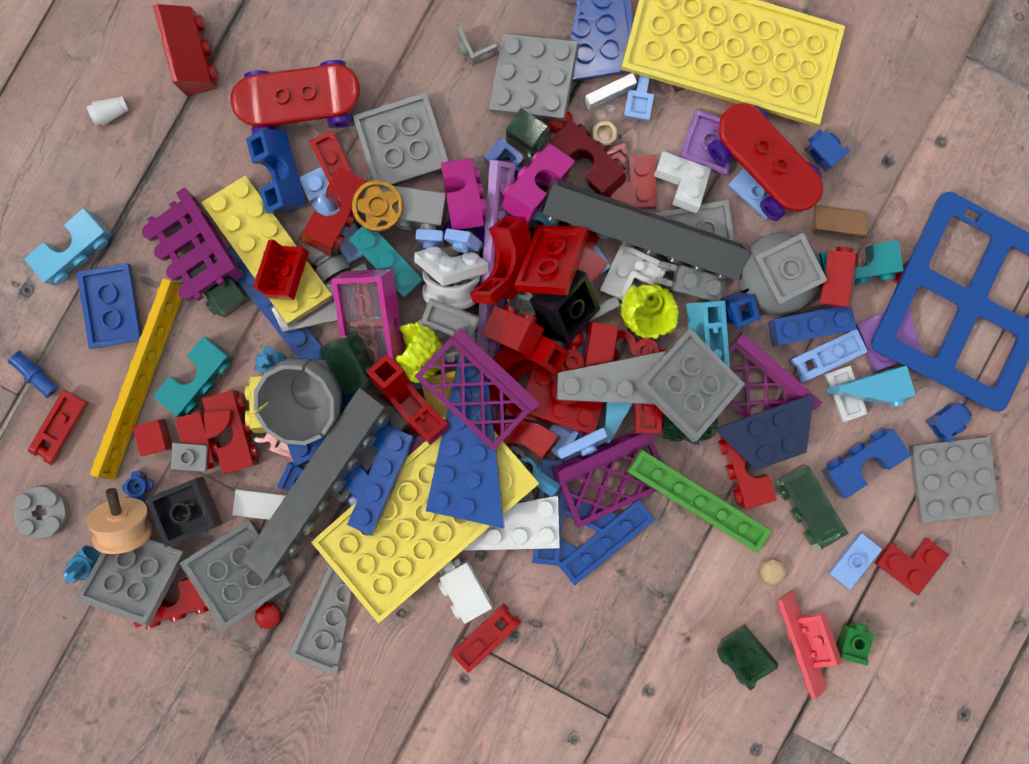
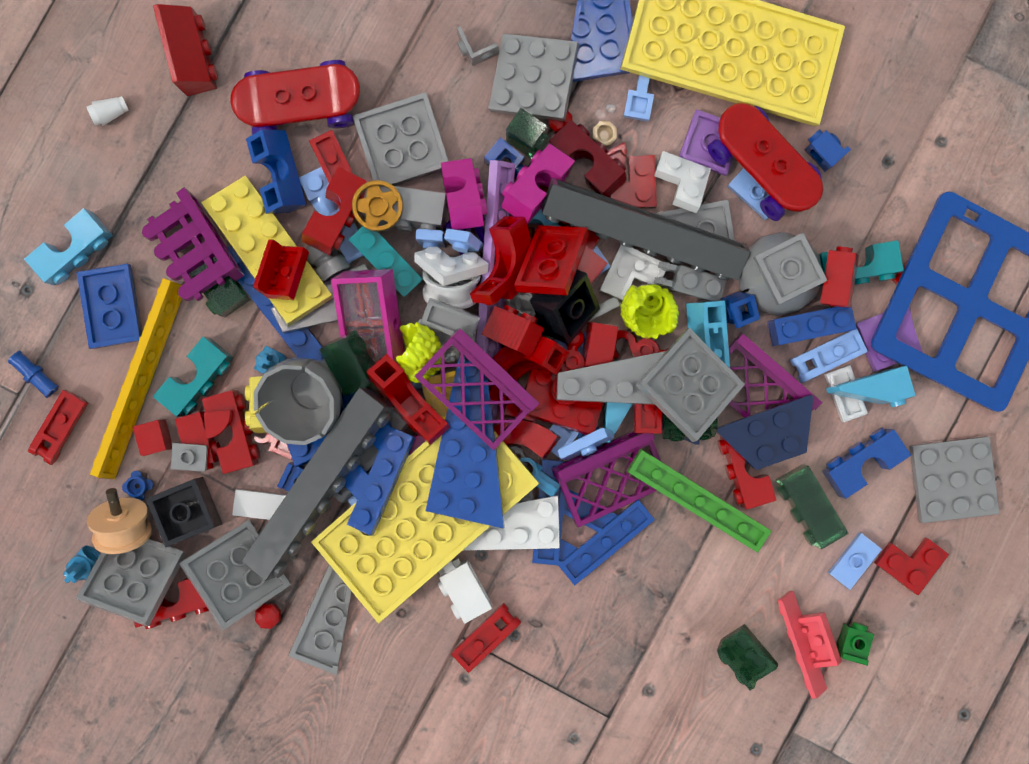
(26, 517): light grey plate -> none
(610, 92): white tile -> none
(772, 571): tan tile -> none
(839, 222): medium nougat slope -> none
(949, 421): blue brick -> none

